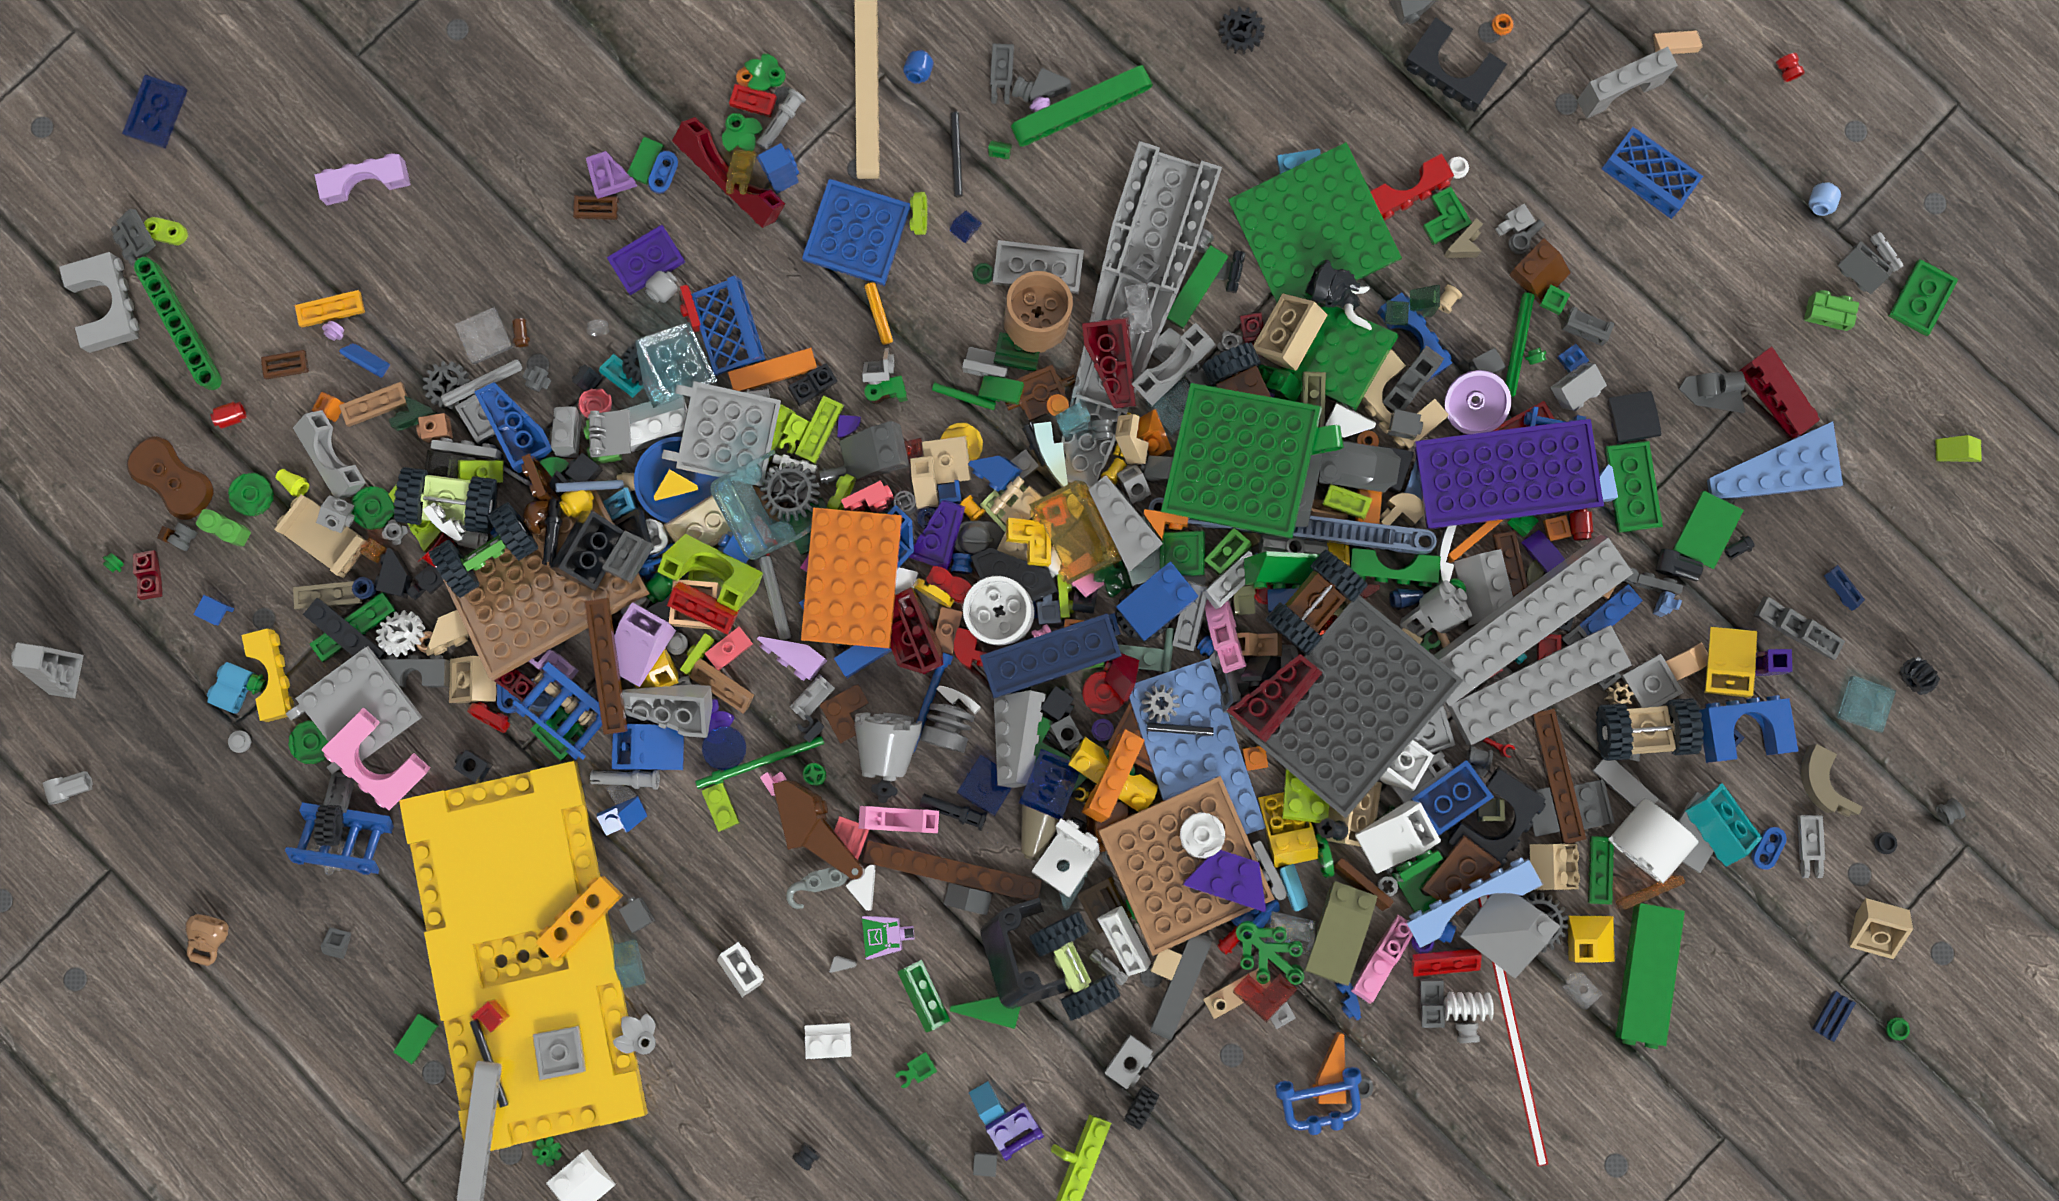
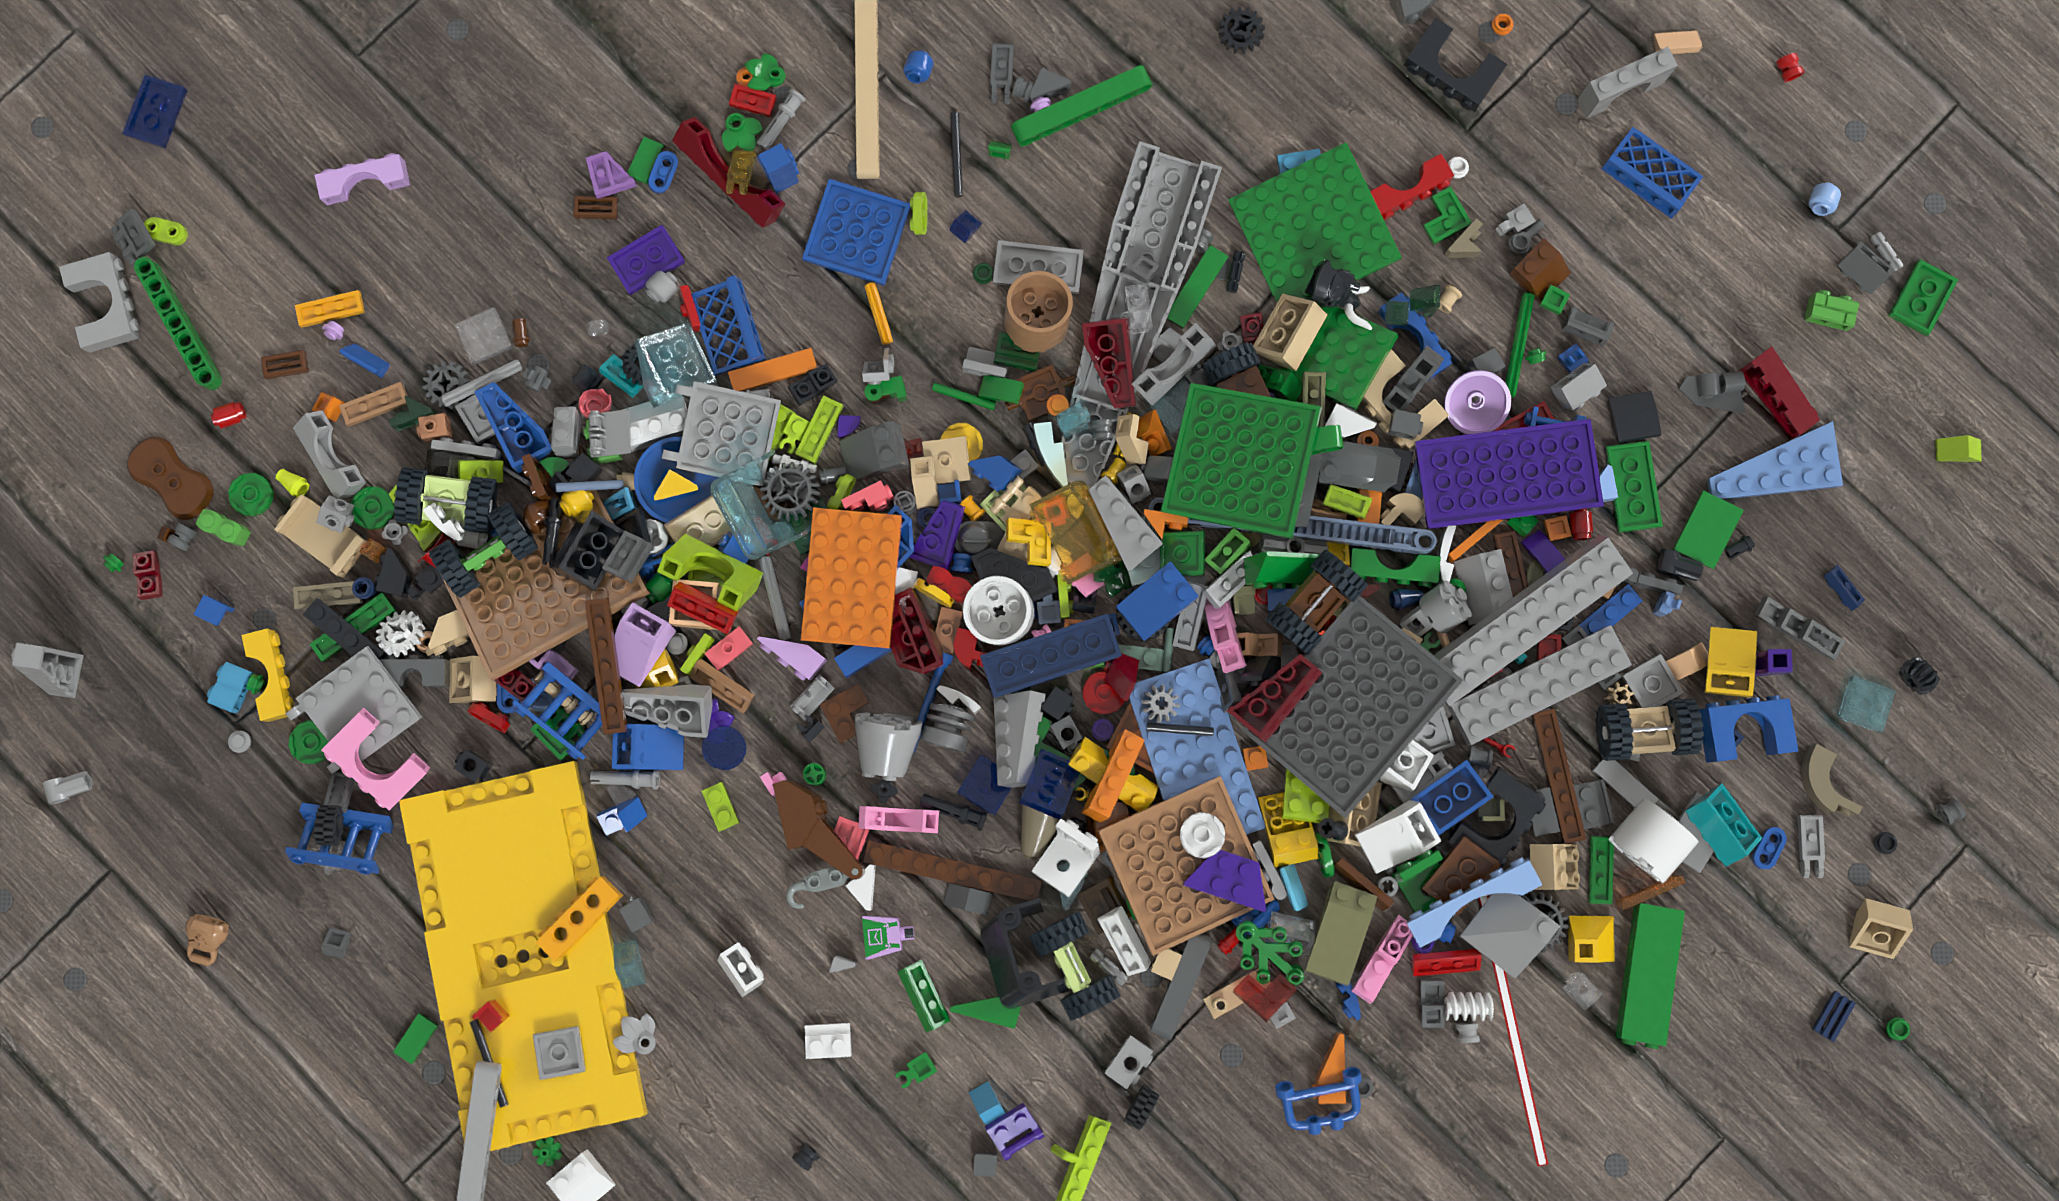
(719, 776): green bar -> none

